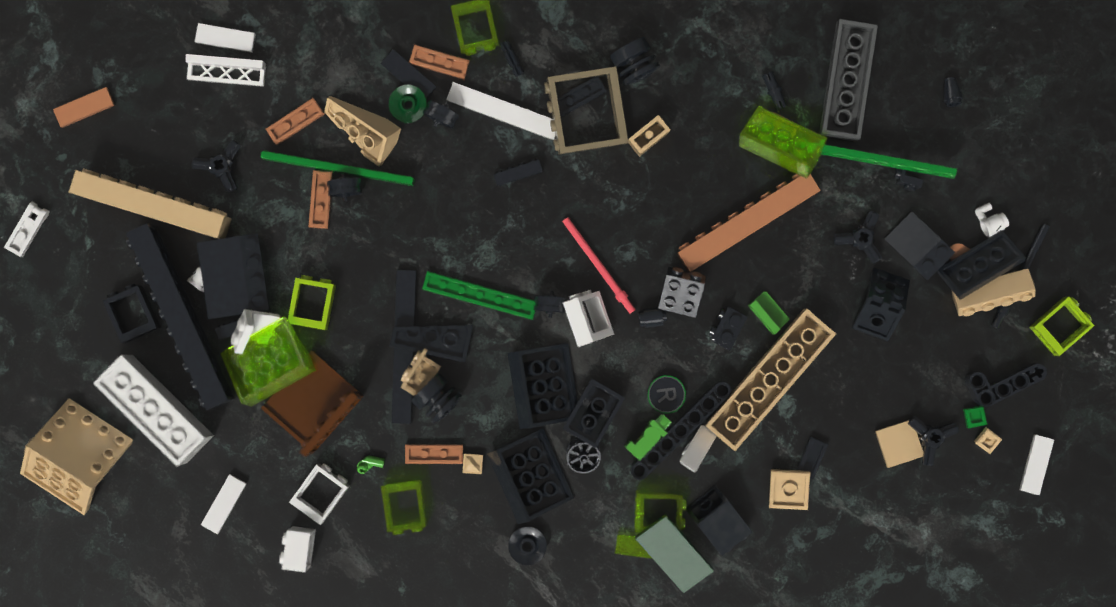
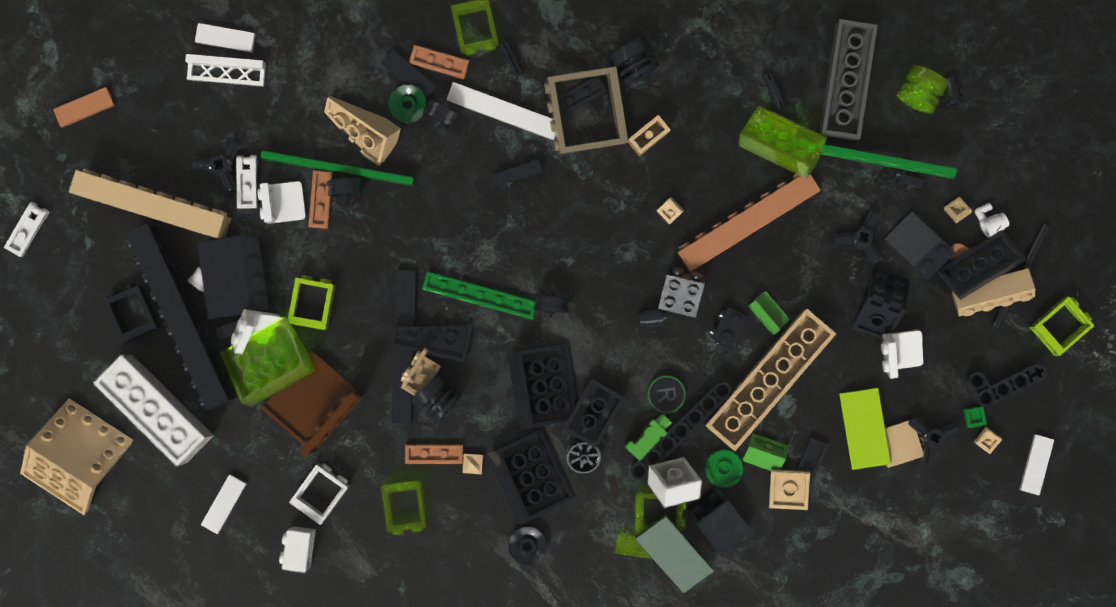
(246, 182): none -> white plate
(281, 202): none -> white bracket
(295, 121): nougat tile -> none
(368, 462): bright green arm -> none
(579, 321): white window -> none
(621, 295): coral bar -> none
(670, 210): none -> tan tile
(674, 482): none -> white brick
(697, 448): white piece -> none
(723, 468): none -> green tile
(765, 452): none -> bright green panel
(865, 428): none -> lime tile
(901, 351): none -> white bracket
(922, 89): none -> clear neon green wheel
(957, 209): none -> tan tile

